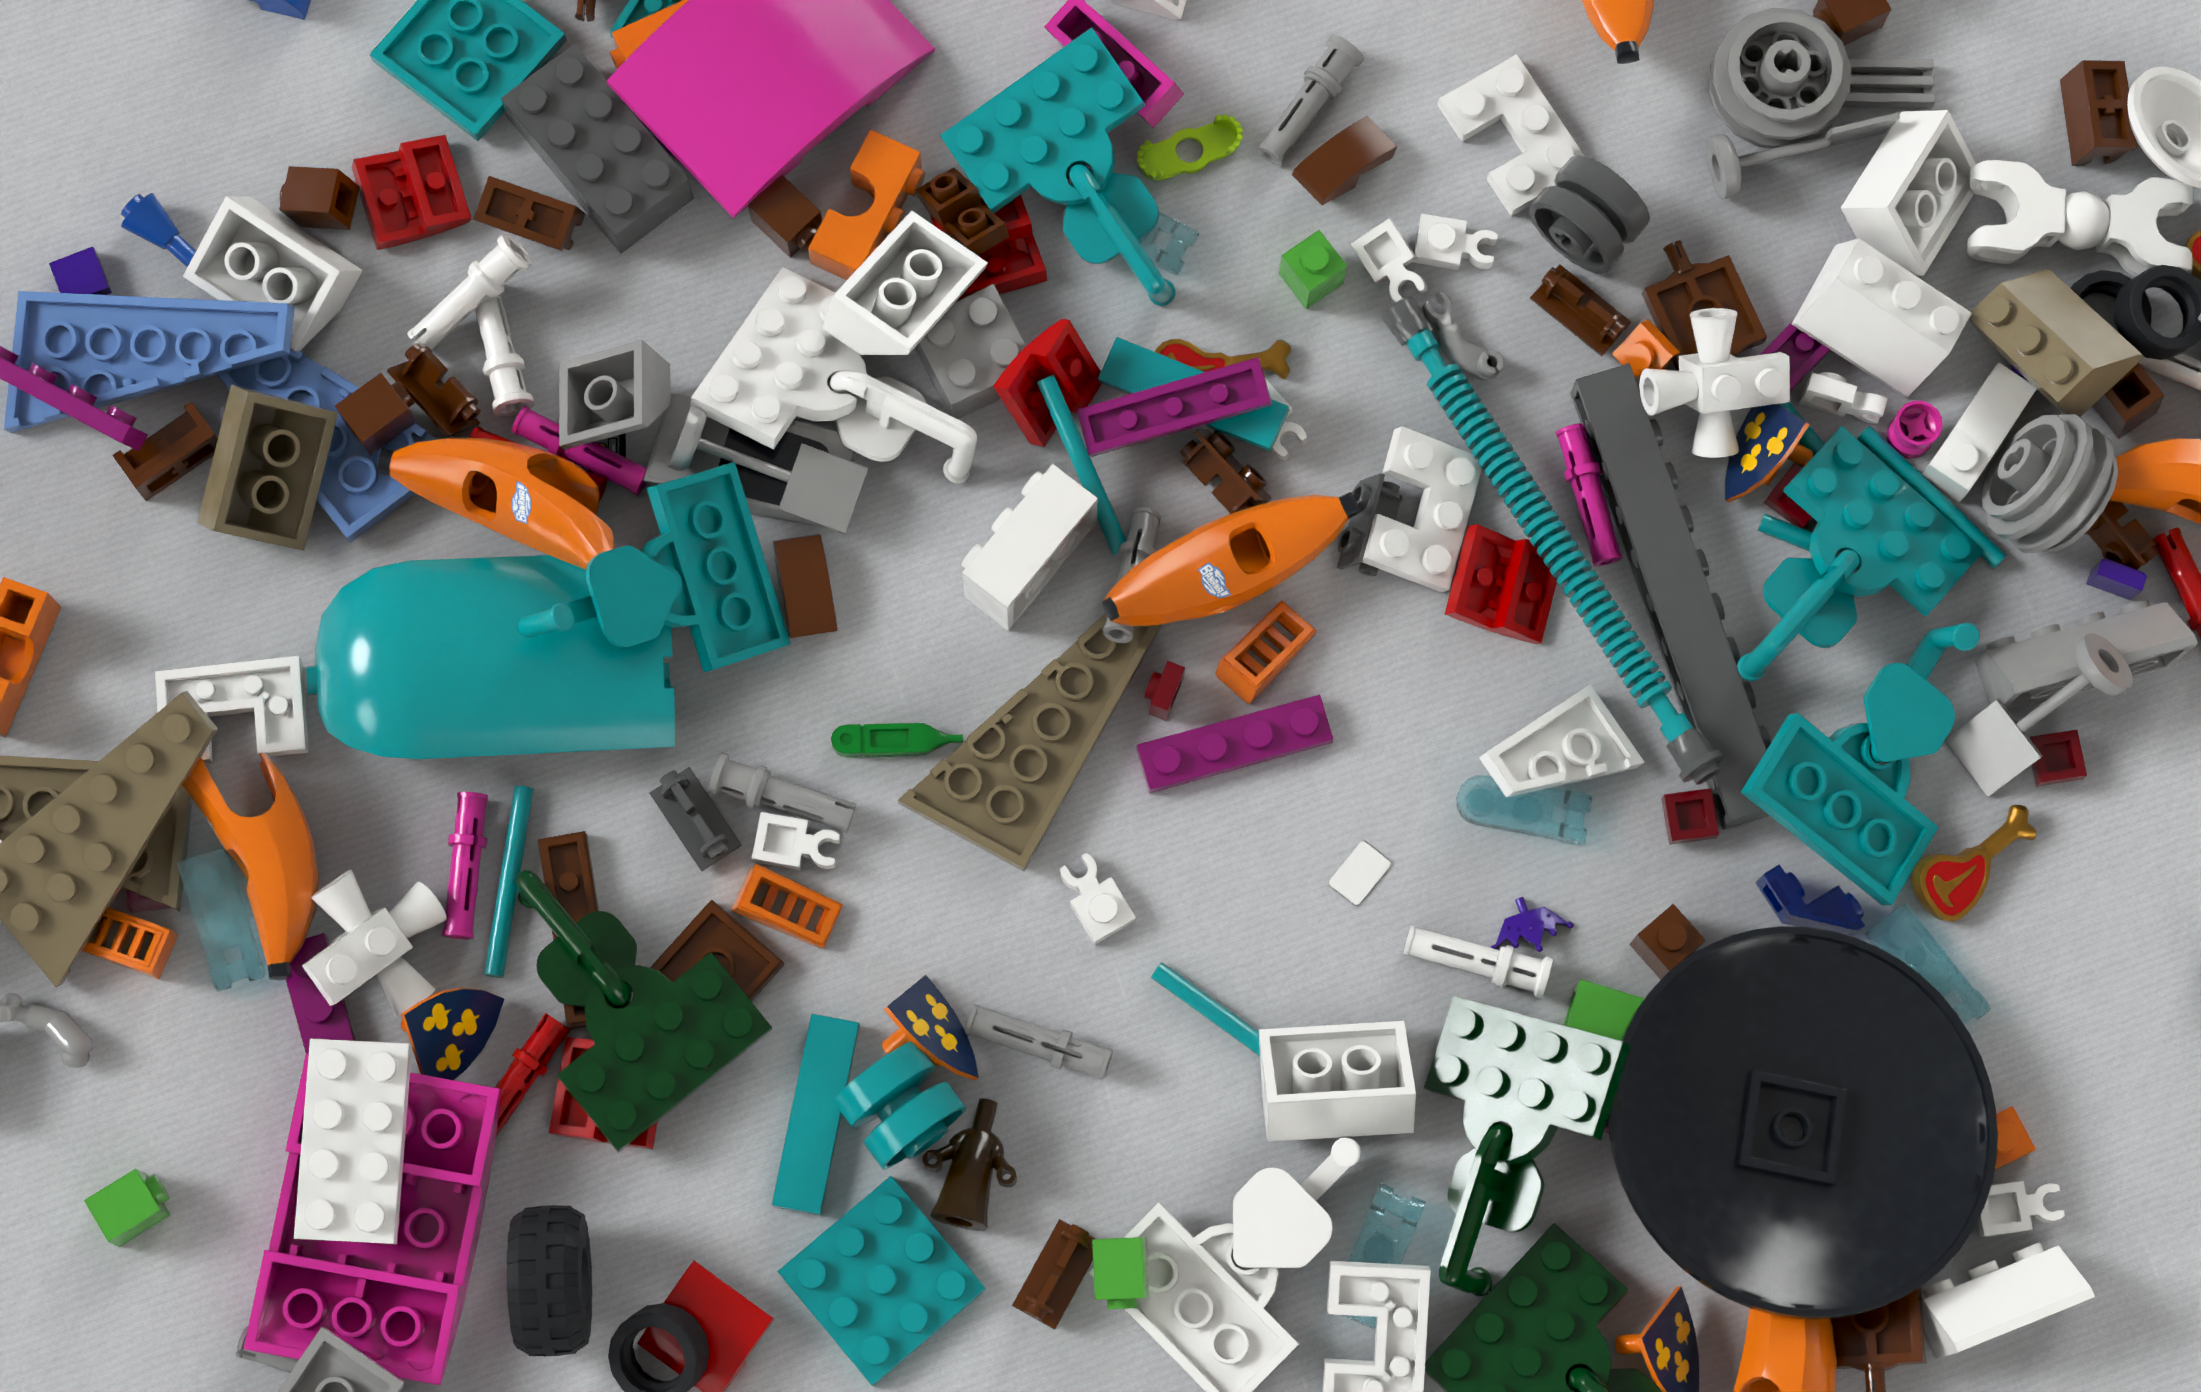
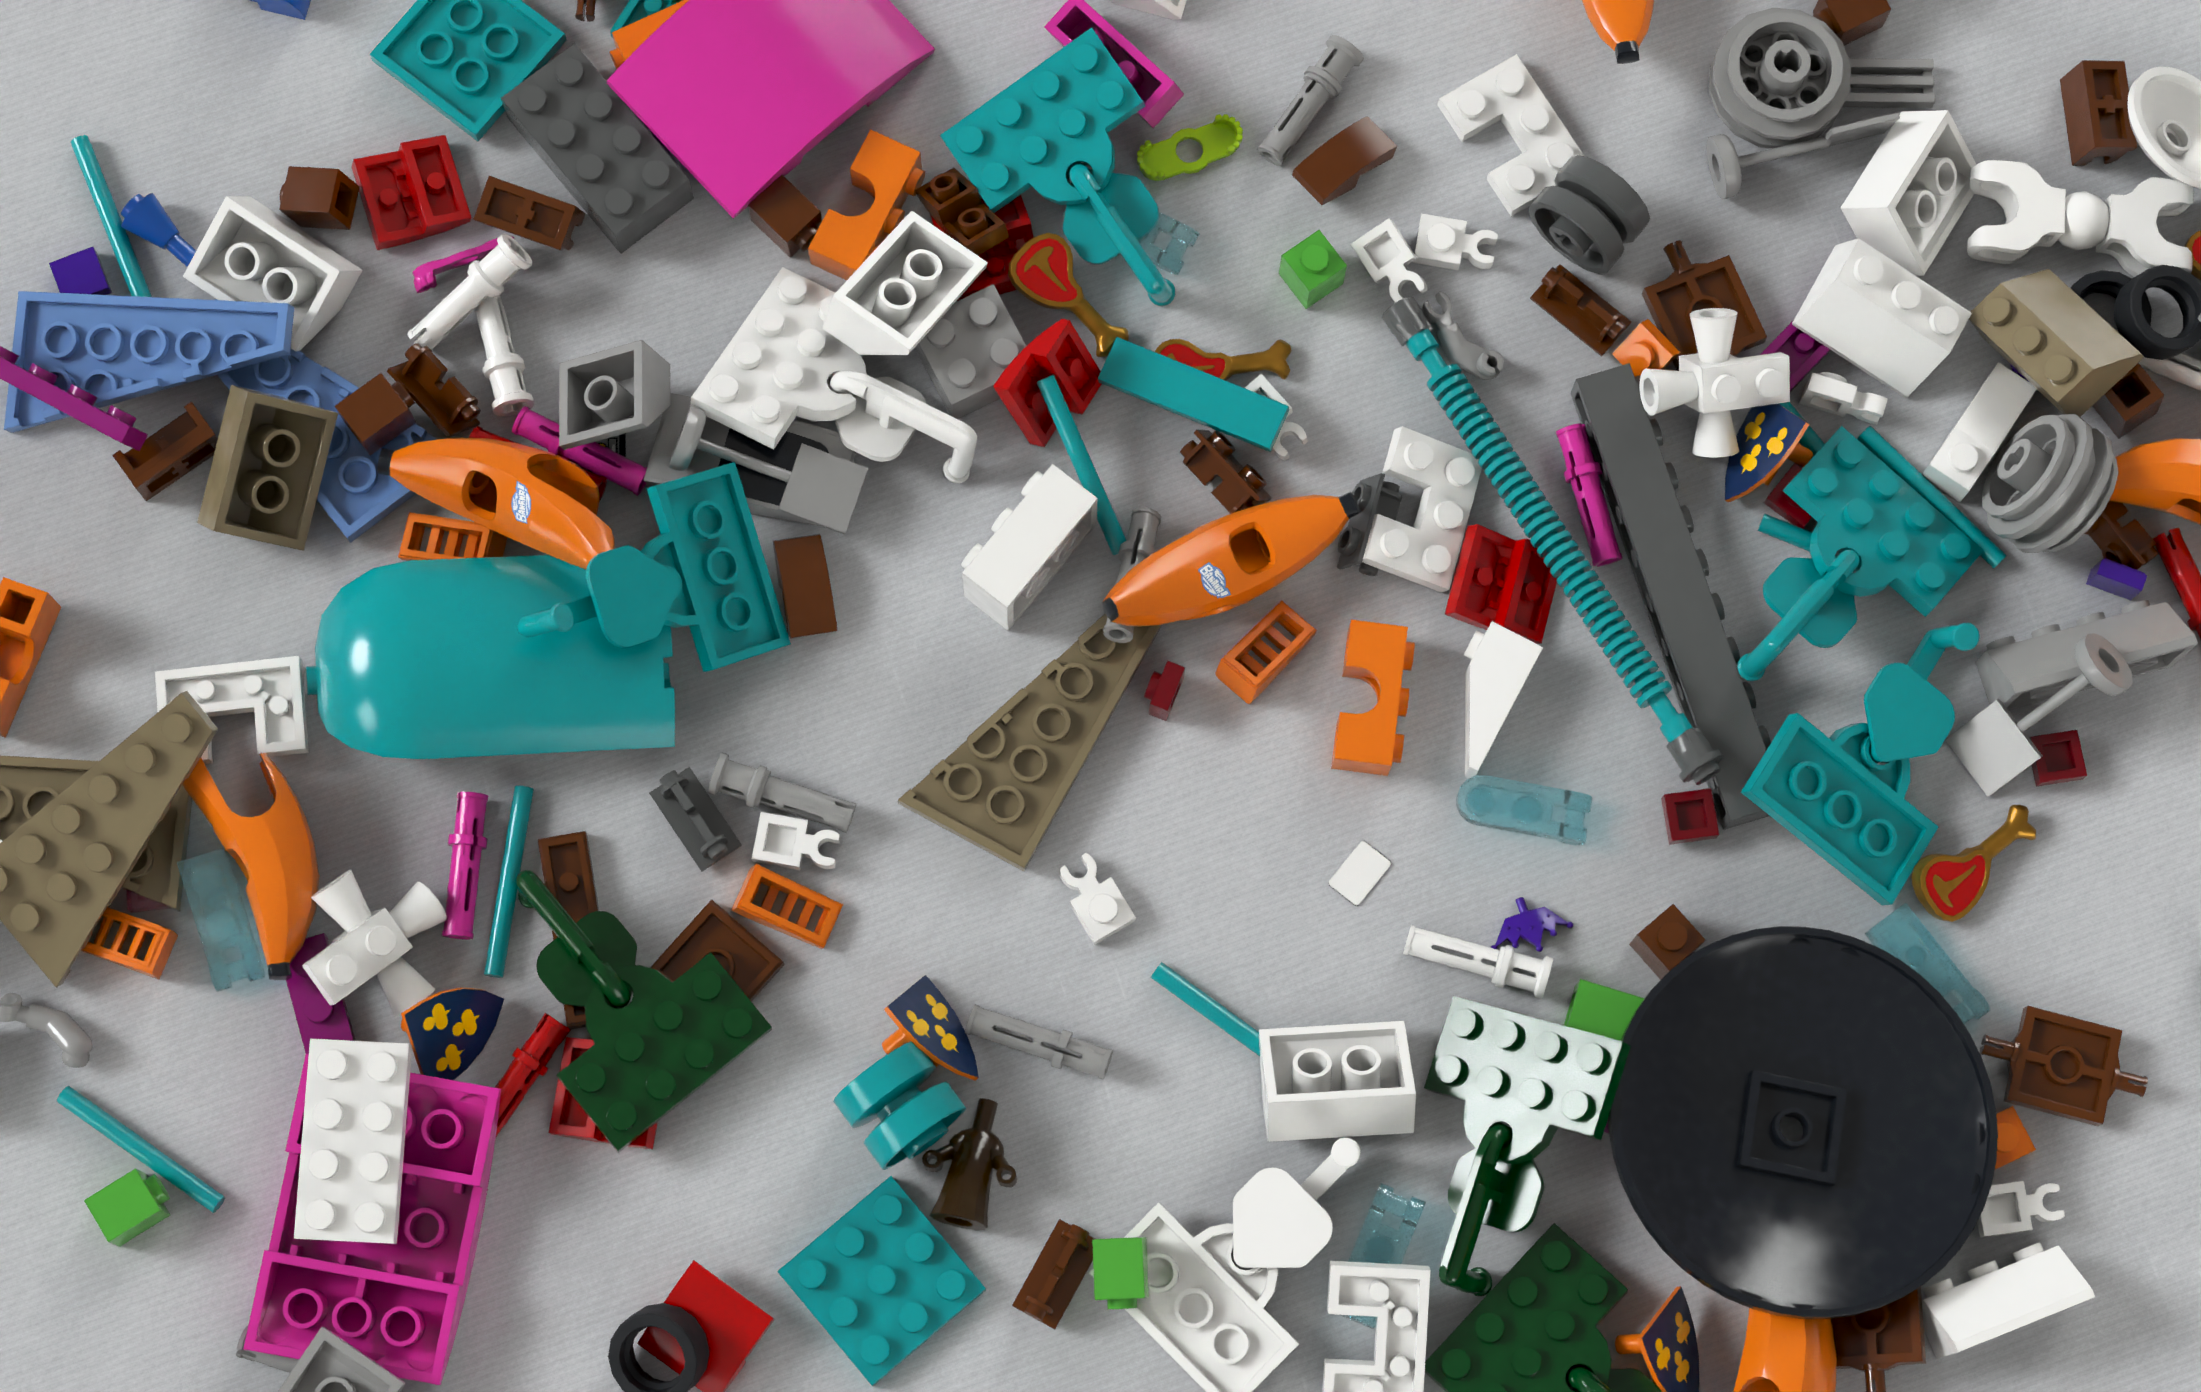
(110, 216): none -> teal bar
(140, 1149): none -> teal bar
(425, 274): none -> dark pink piece
(480, 543): none -> orange slope
(549, 1280): black tyre -> none
(814, 1115): teal tile -> none
(889, 740): green piece -> none
(1045, 276): none -> pearl gold piece
(1174, 407): magenta plate -> none
(1234, 743): magenta plate -> none
(1369, 739): none -> orange arch
(1492, 684): none -> white slope
(1562, 747): white wing -> none
(1829, 912): clear blue slope -> none
(1920, 421): dark pink wheel -> none
(2063, 1066): none -> reddish brown plate

